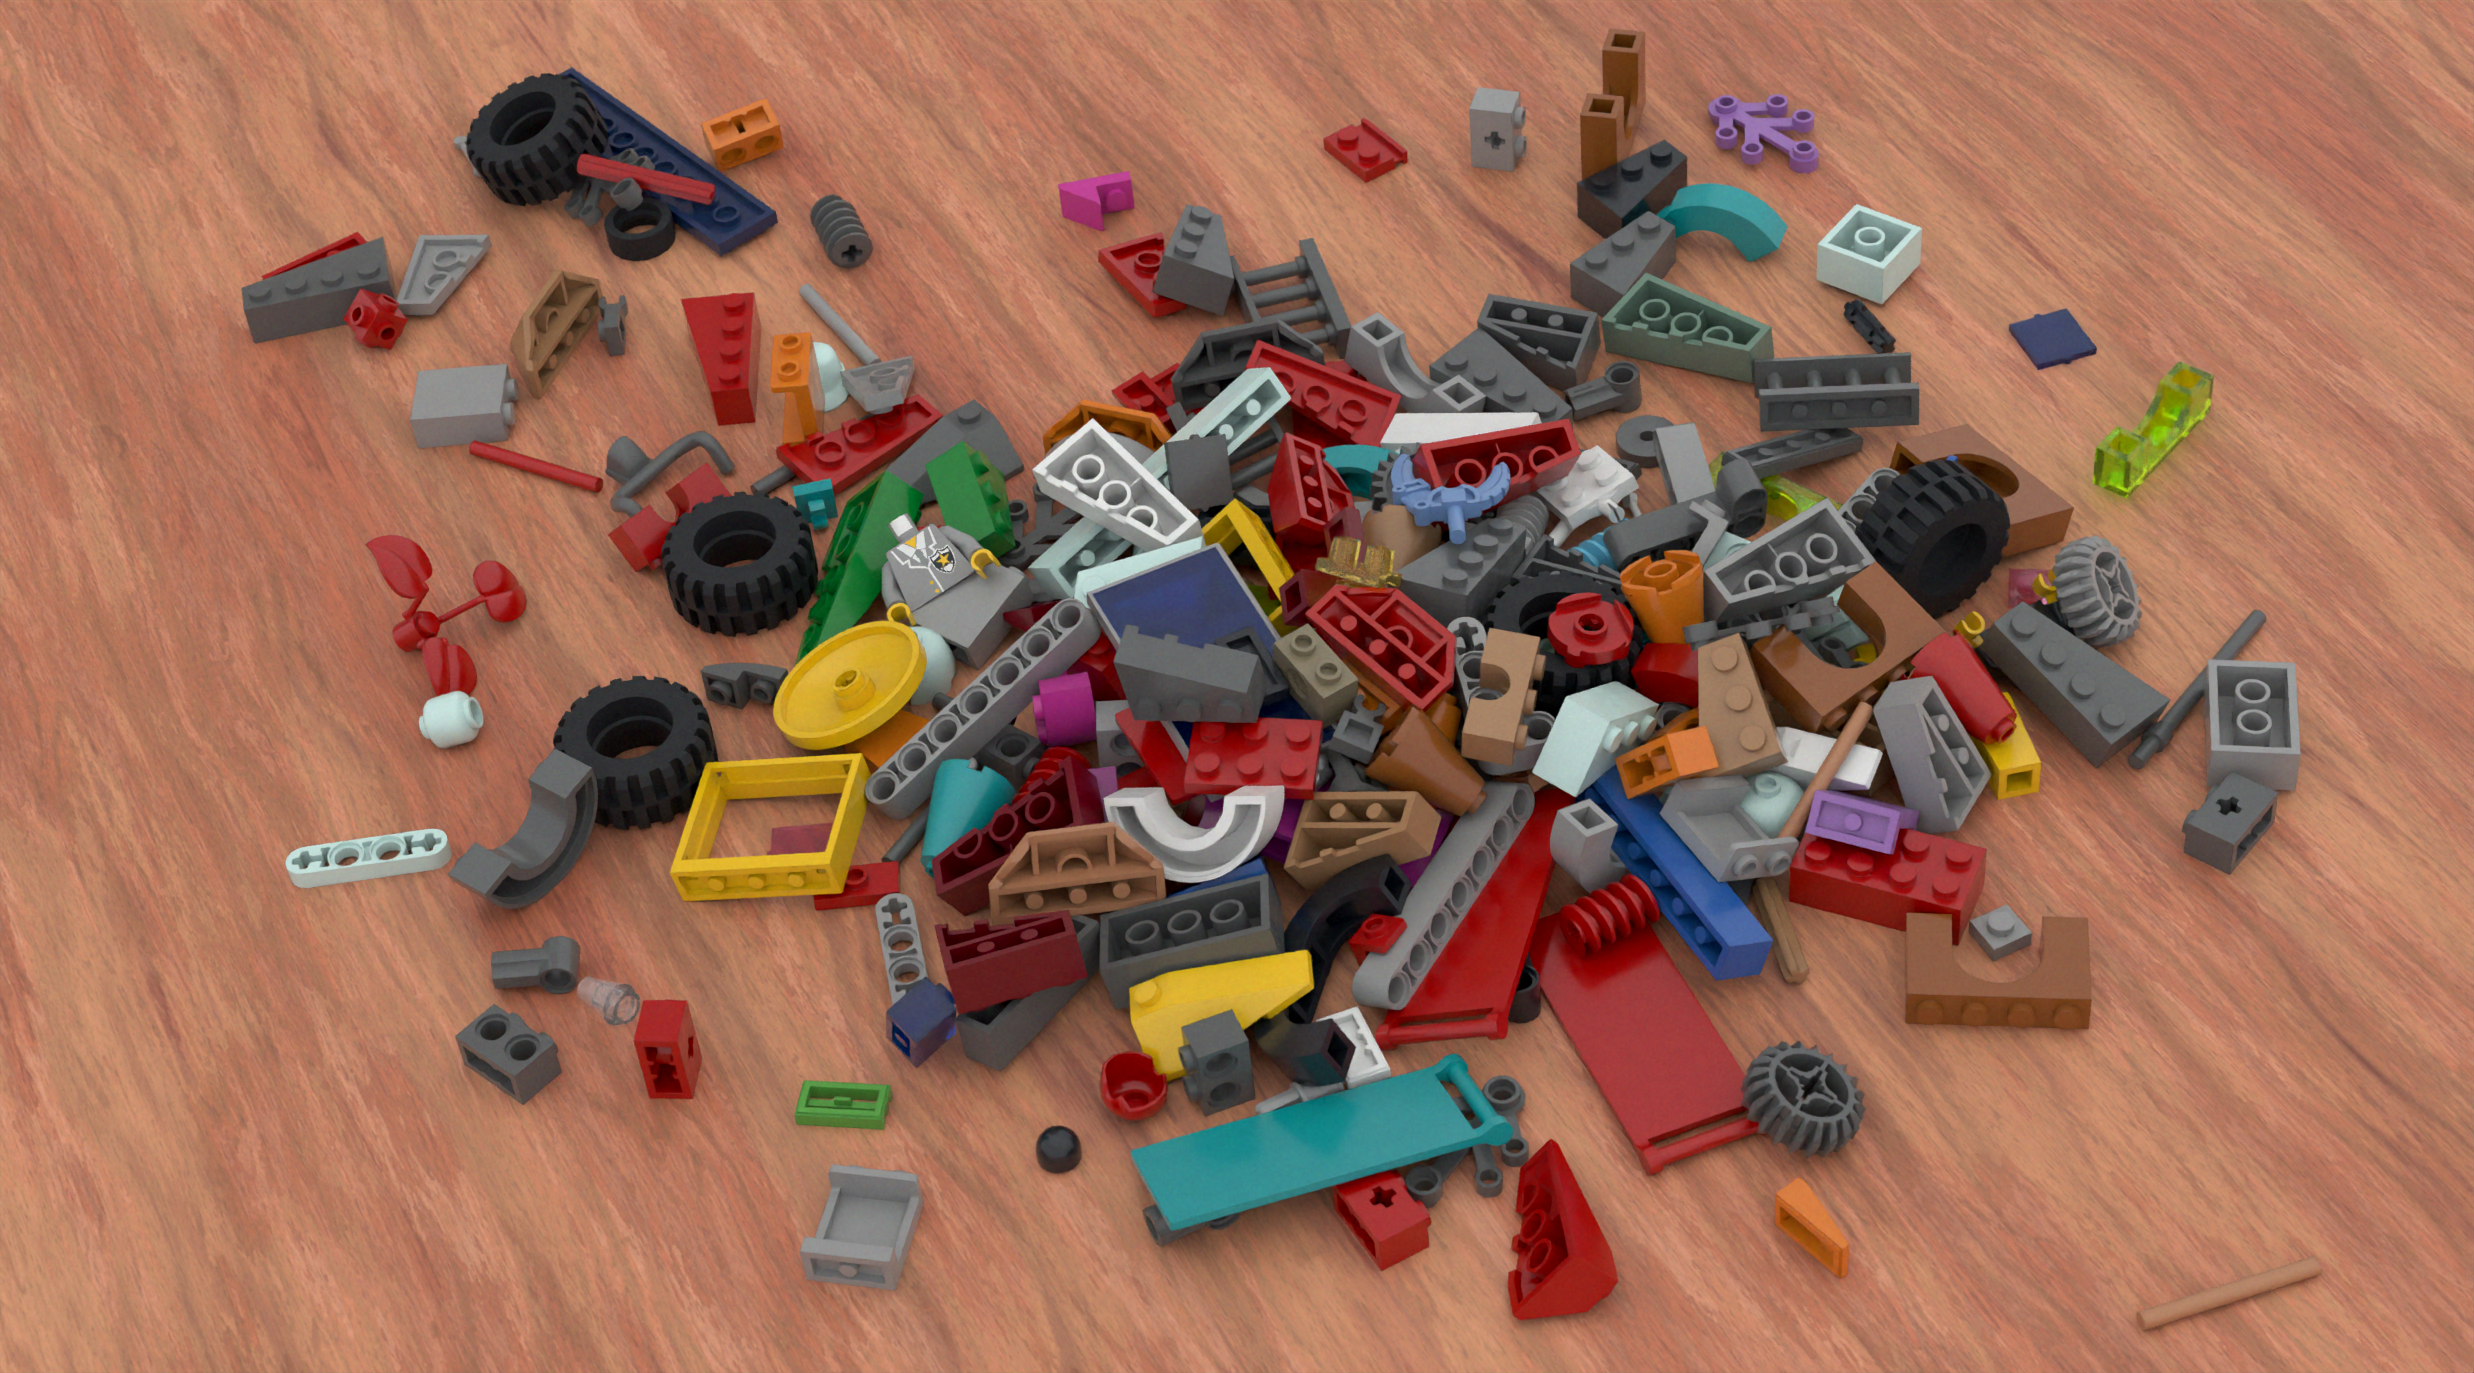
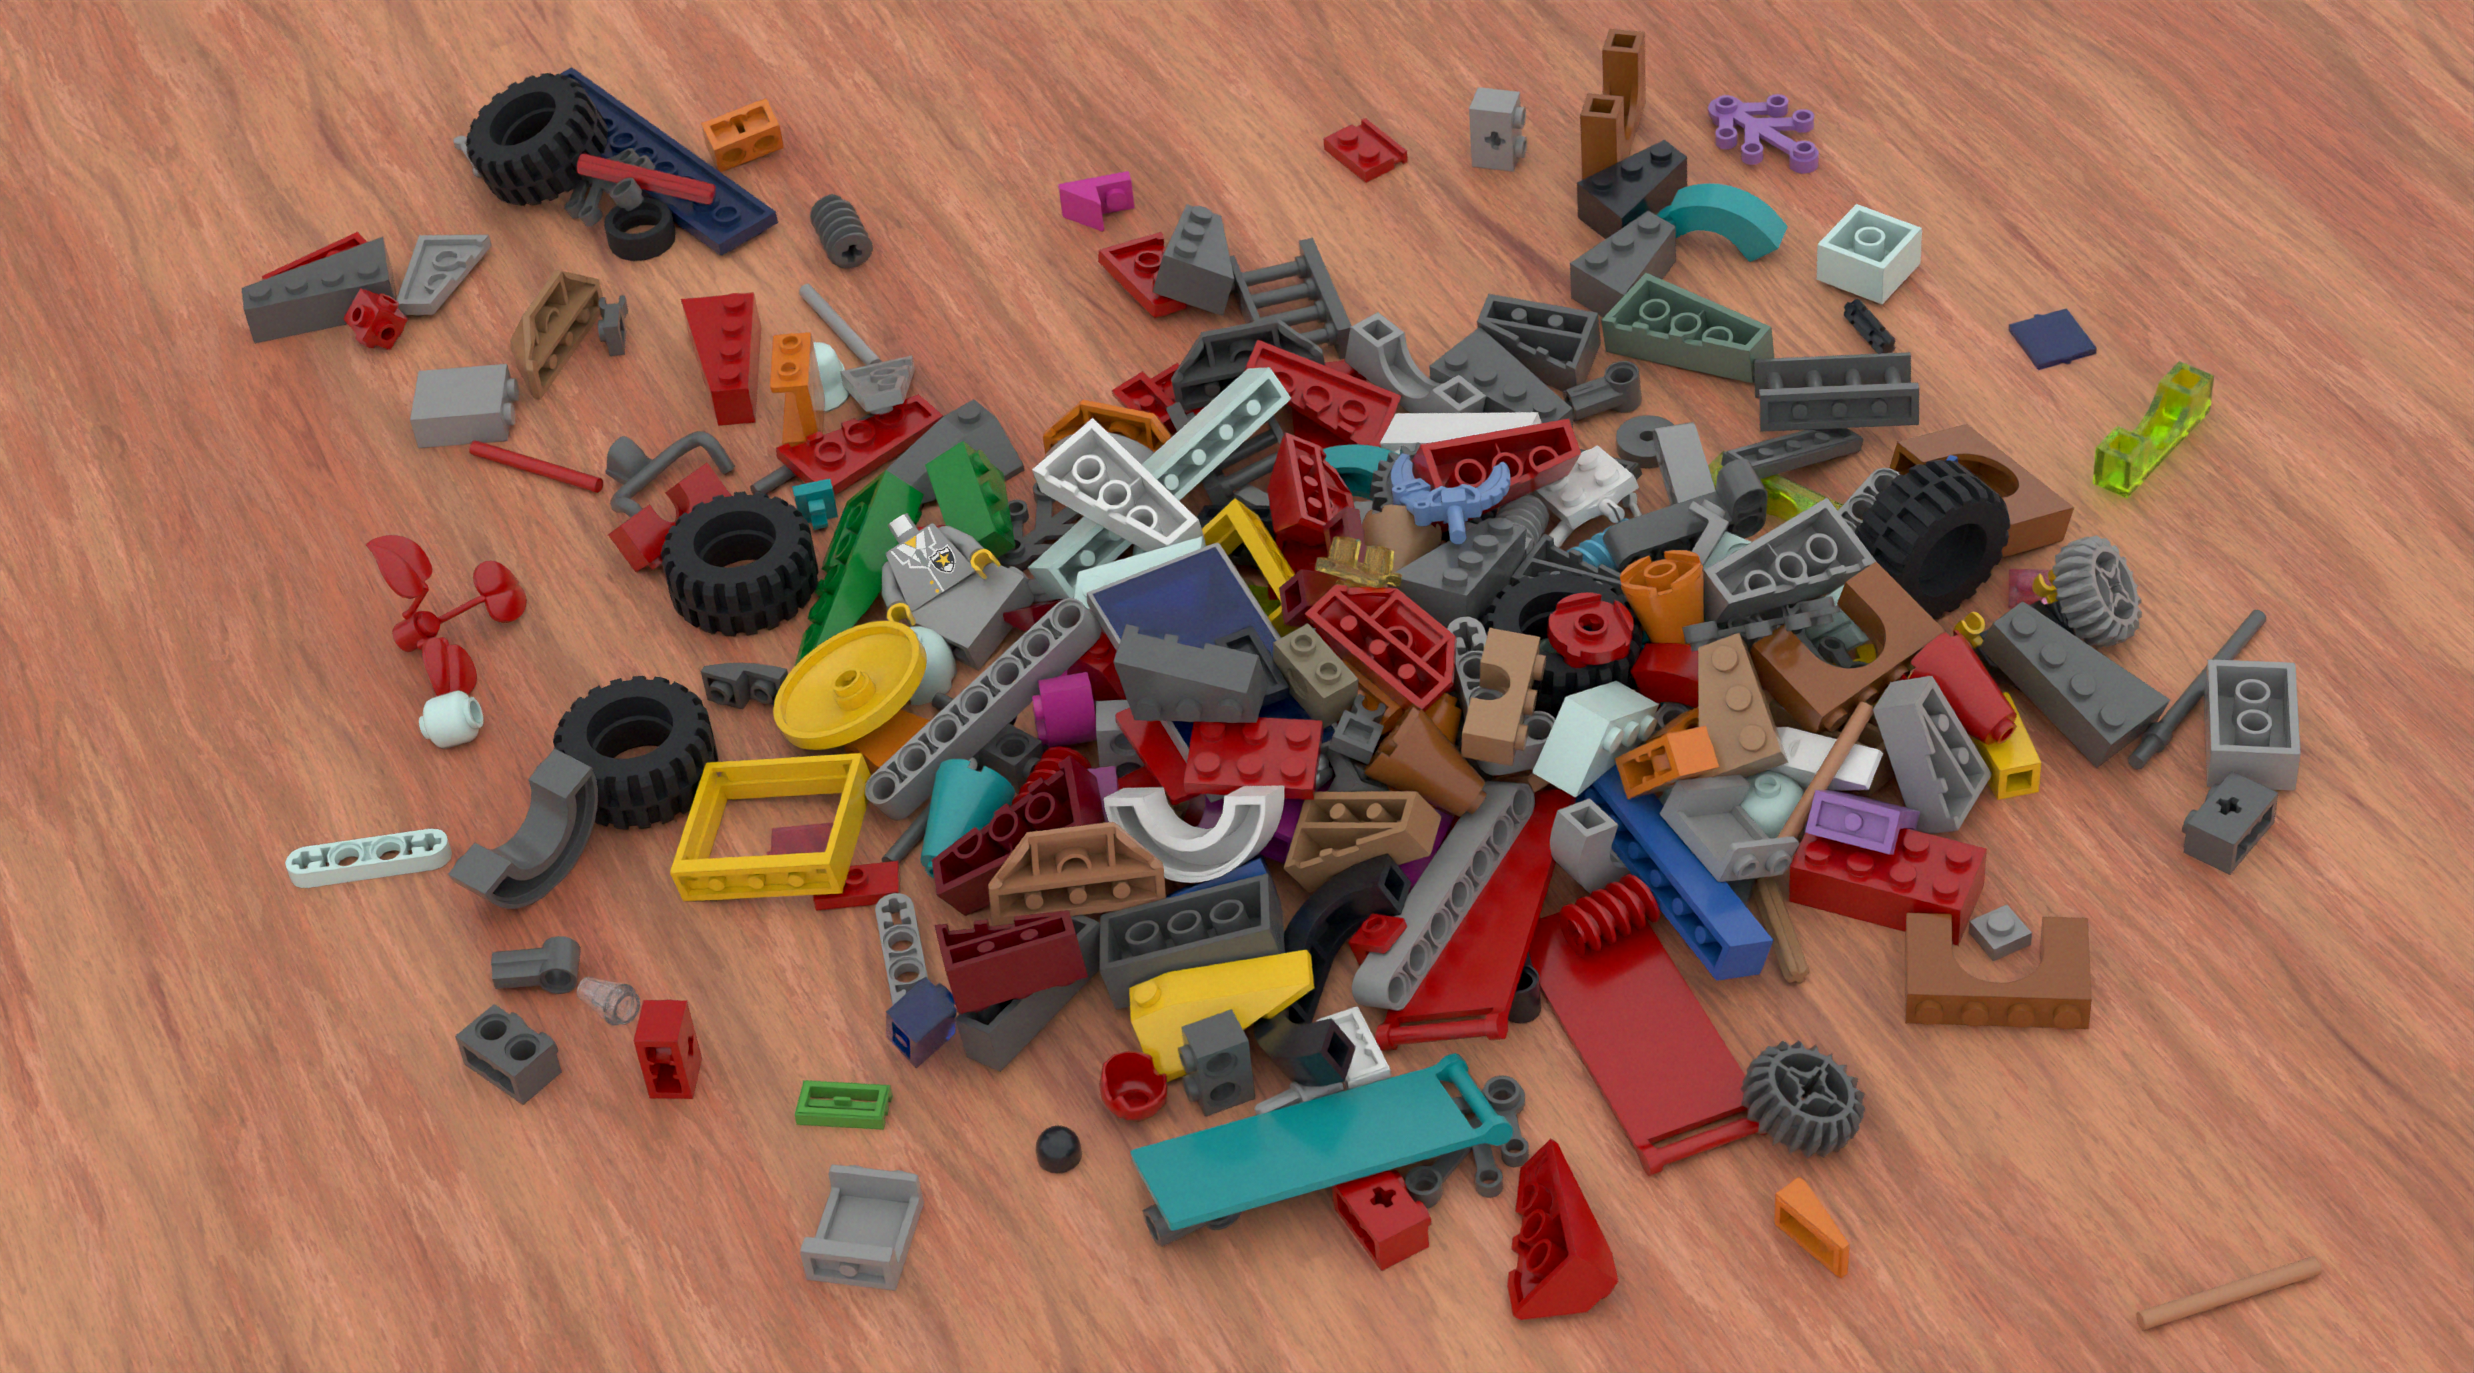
(1199, 471): dark grey piece -> none

